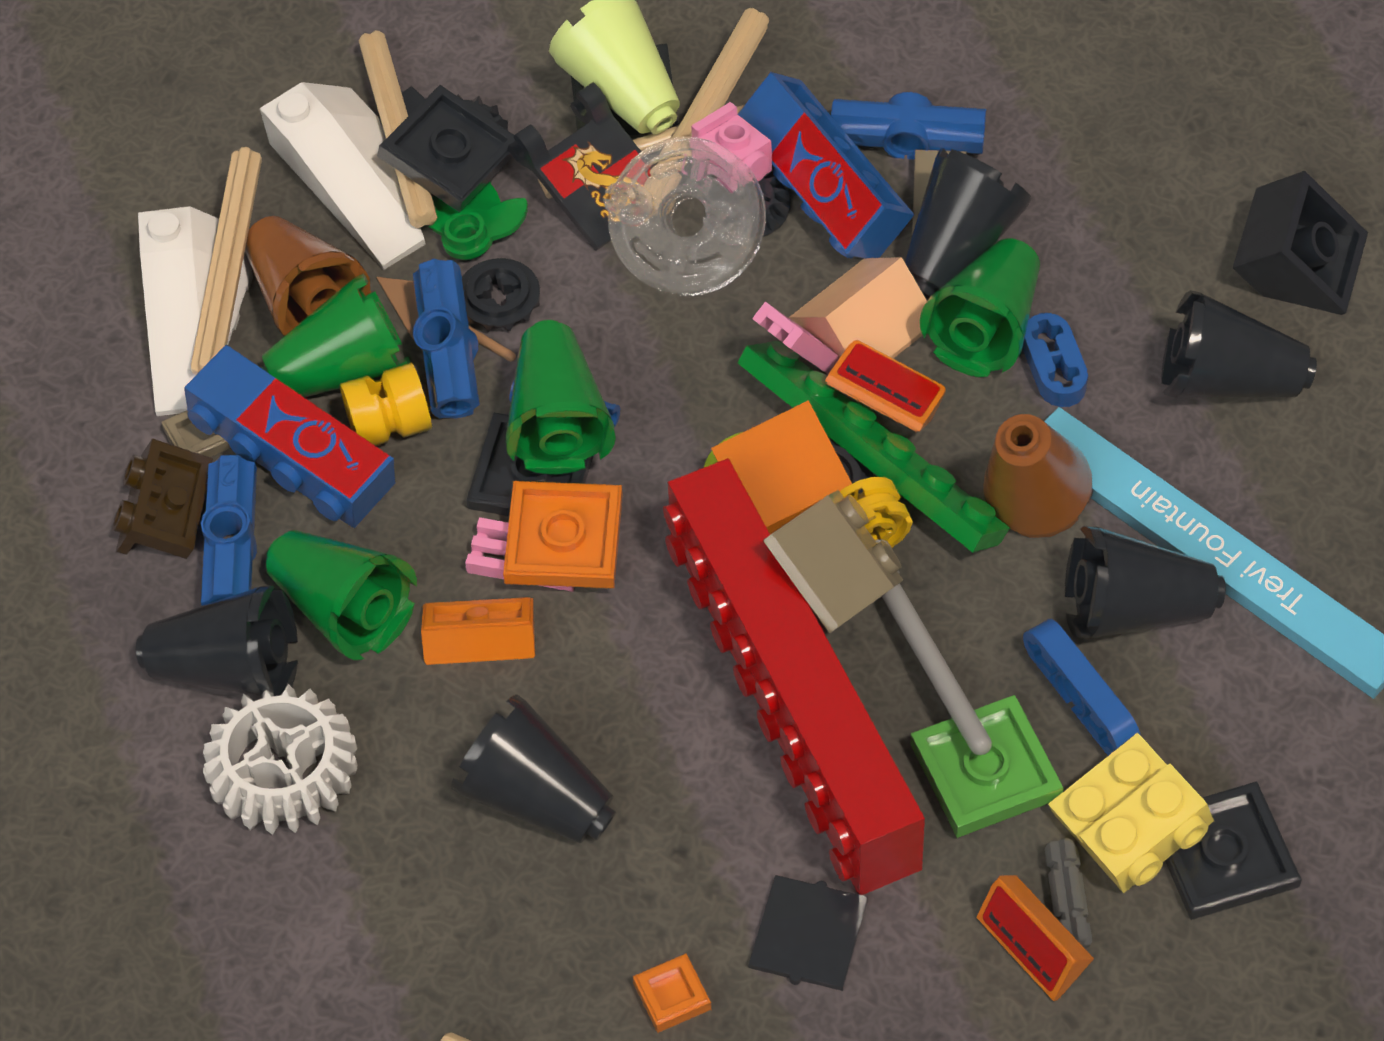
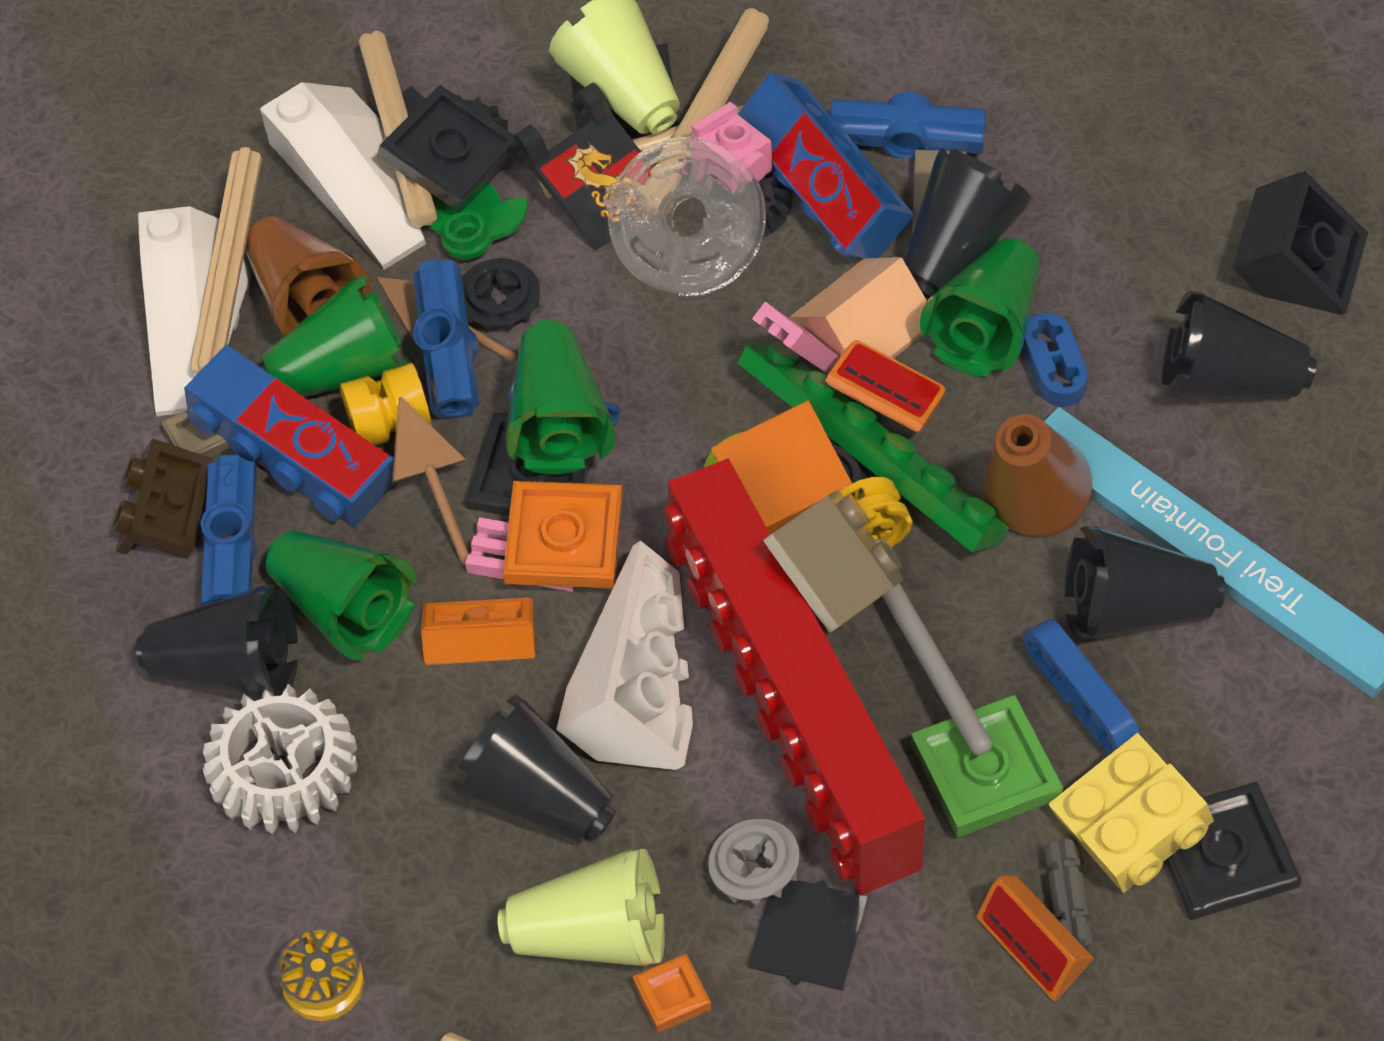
(322, 976): none -> yellow wheel
(421, 451): none -> medium nougat piece
(590, 914): none -> yellowish green cone
(626, 684): none -> white wedge
(748, 841): none -> light grey gear

